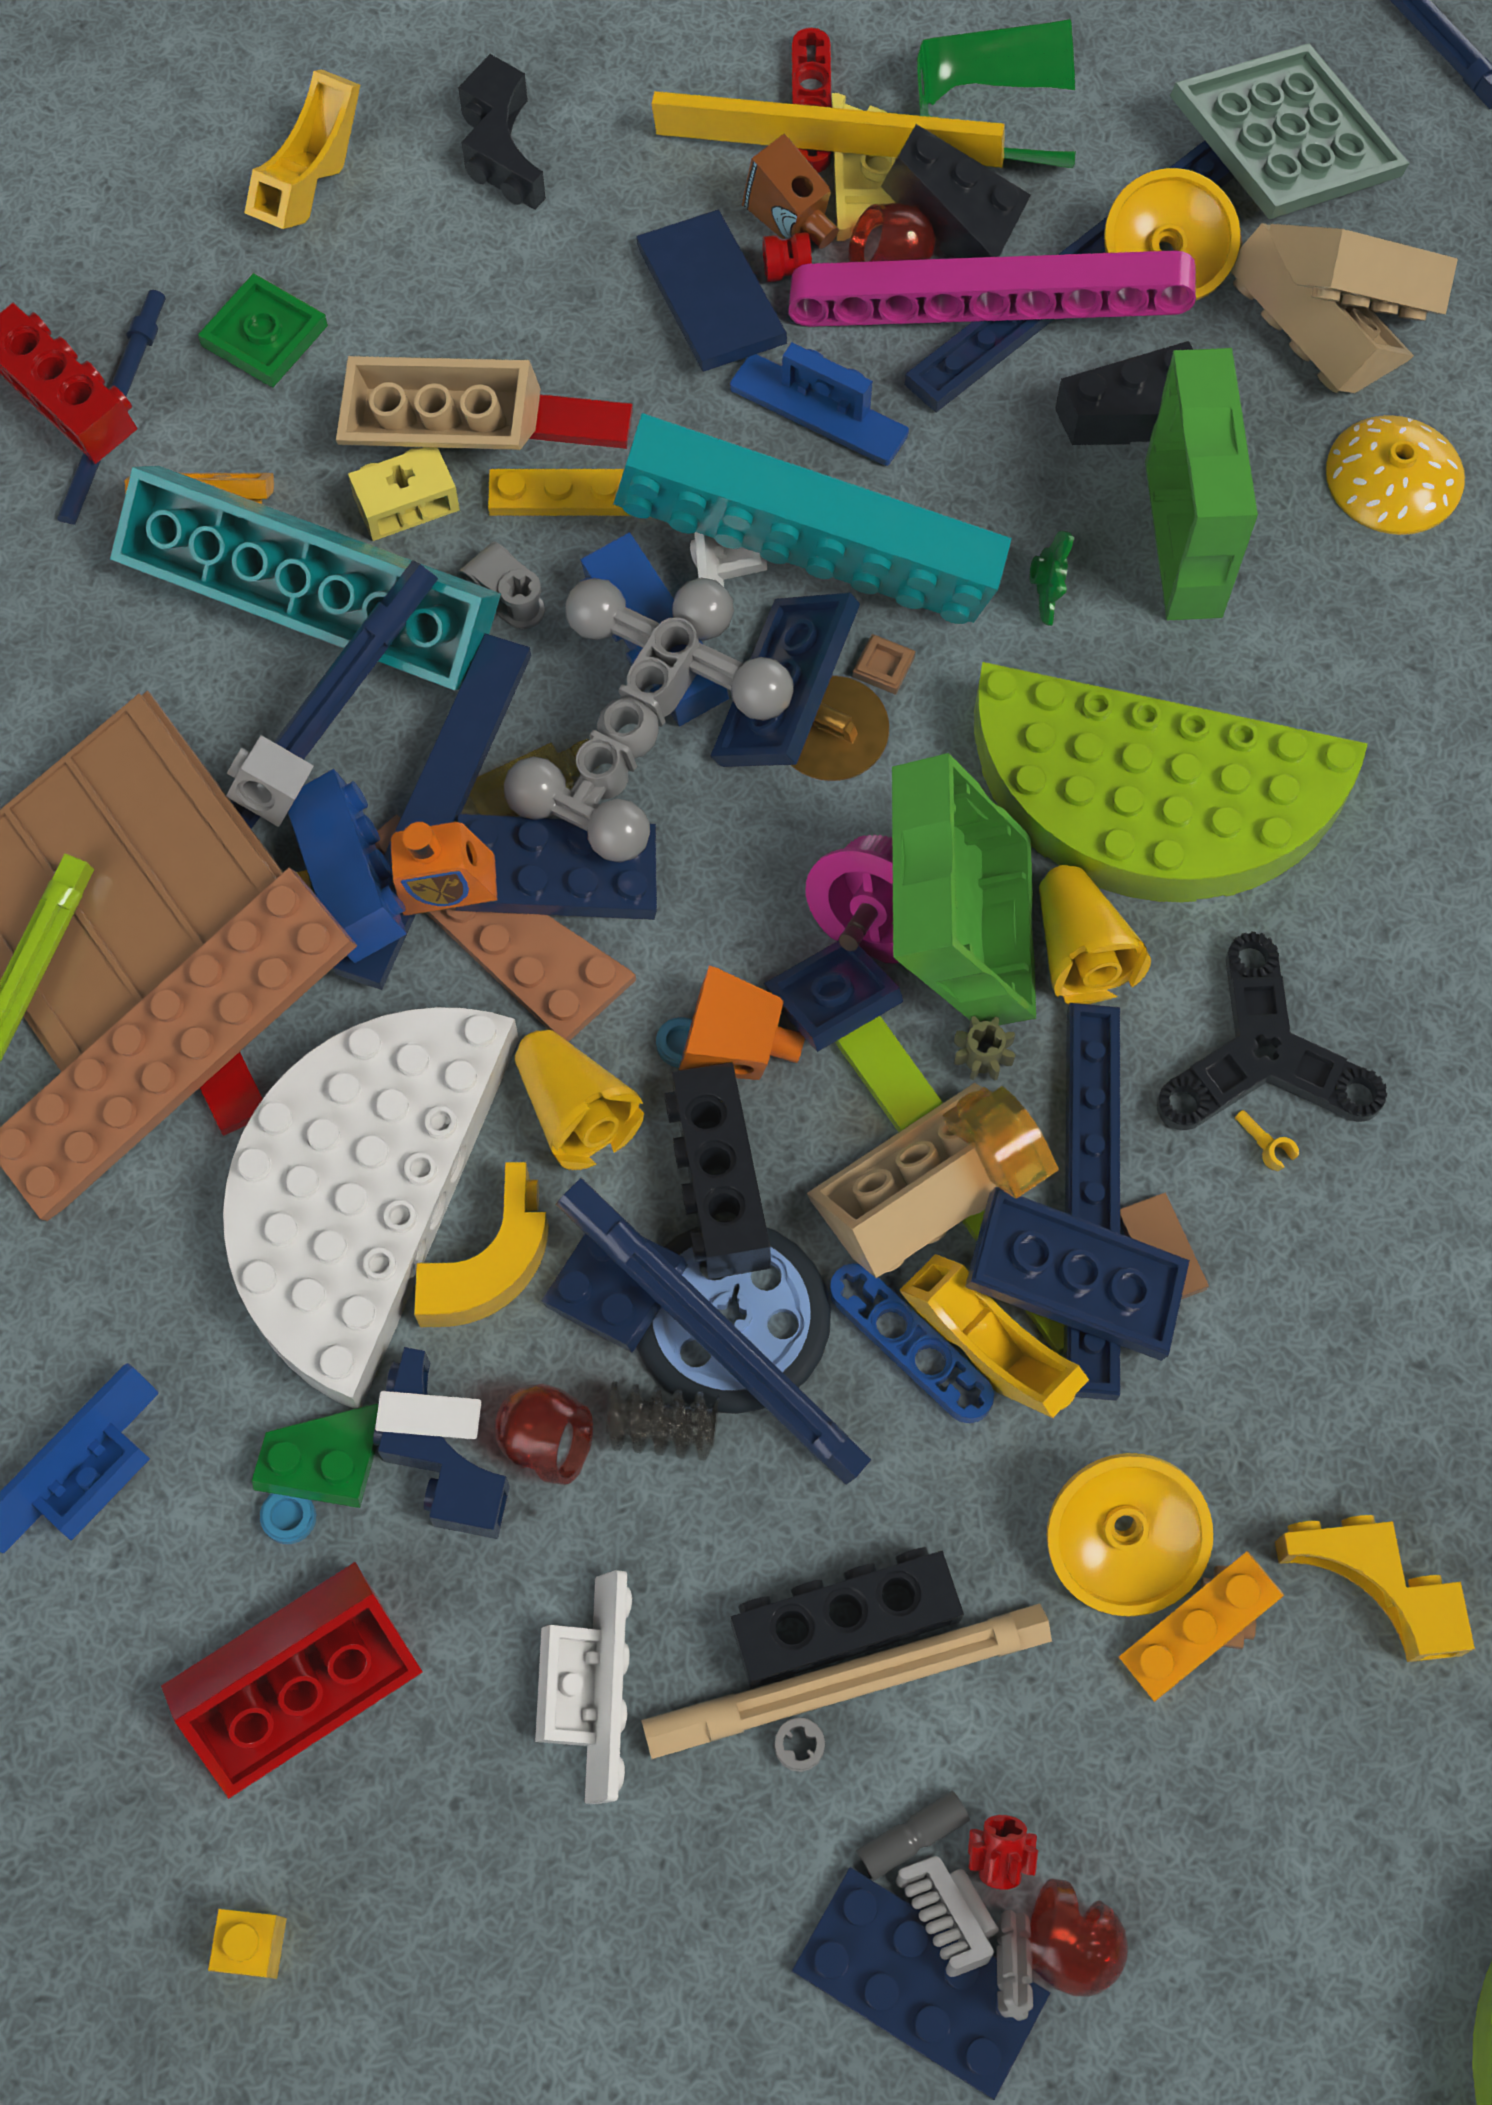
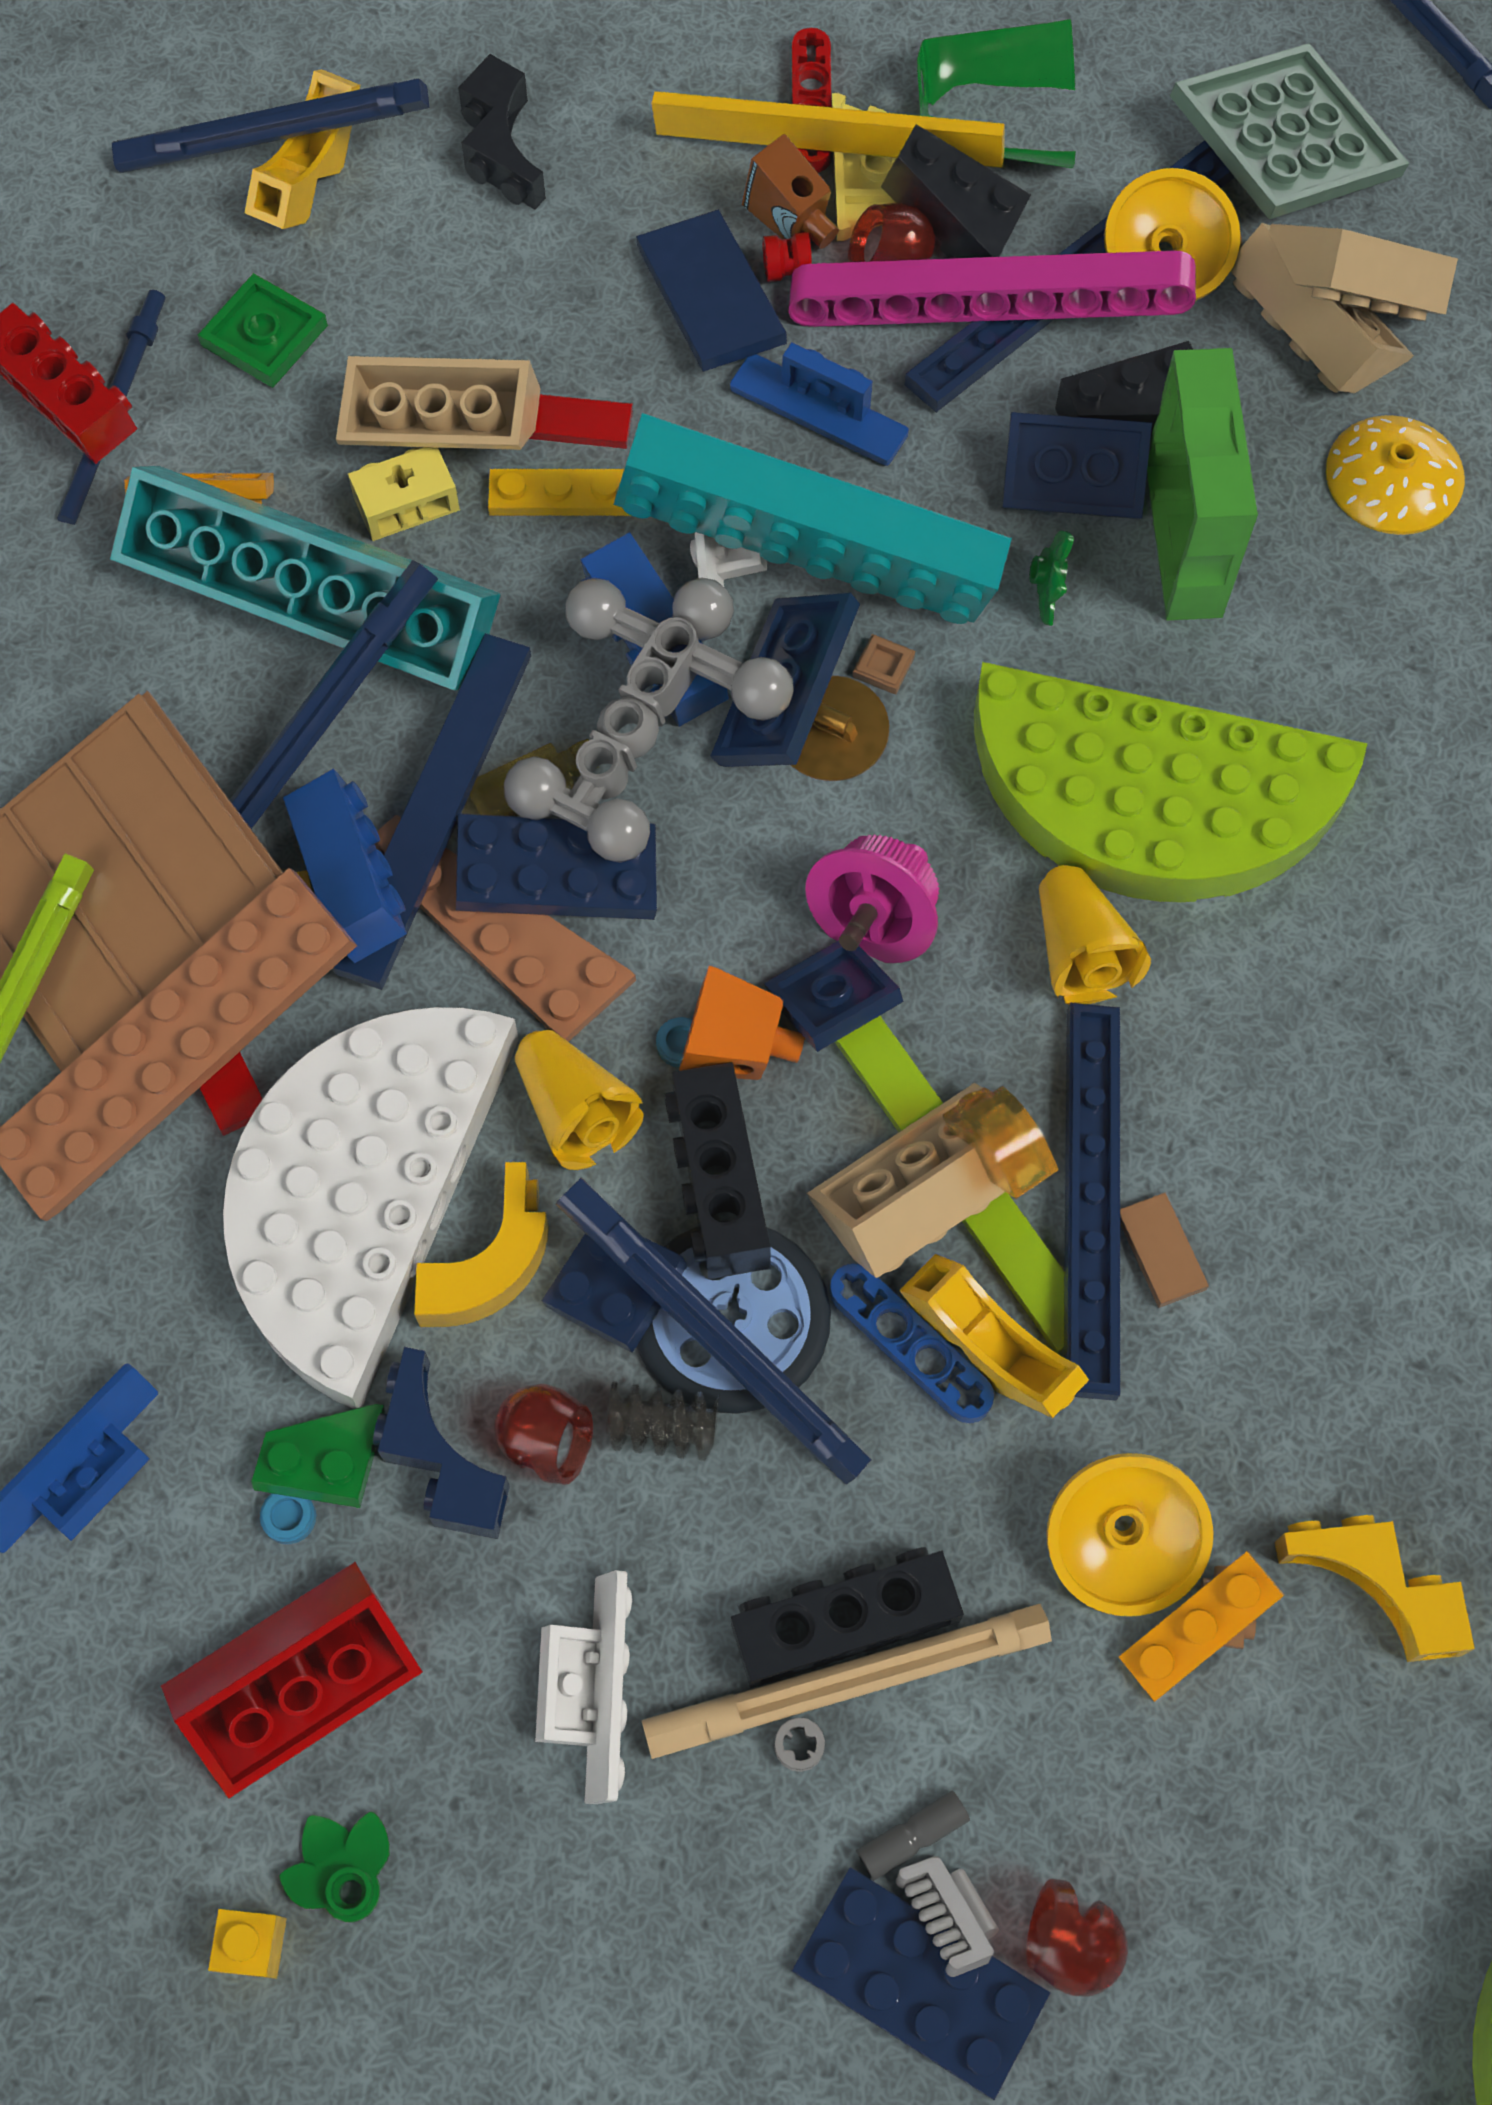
(267, 779): light grey brick -> none
(270, 125): none -> dark blue piece
(333, 1859): none -> green plate
(428, 1415): white sticker -> none
(441, 867): orange torso -> none
(519, 587): light grey piece -> none
(962, 892): bright green tile -> none
(979, 1061): olive gear -> none
(1002, 1852): red gear -> none
(1014, 1965): light grey axle -> none
(1076, 465): none -> dark blue plate
(1078, 1274): dark blue tile -> none
(1267, 1142): yellow hand -> none
(1297, 1064): black piece -> none

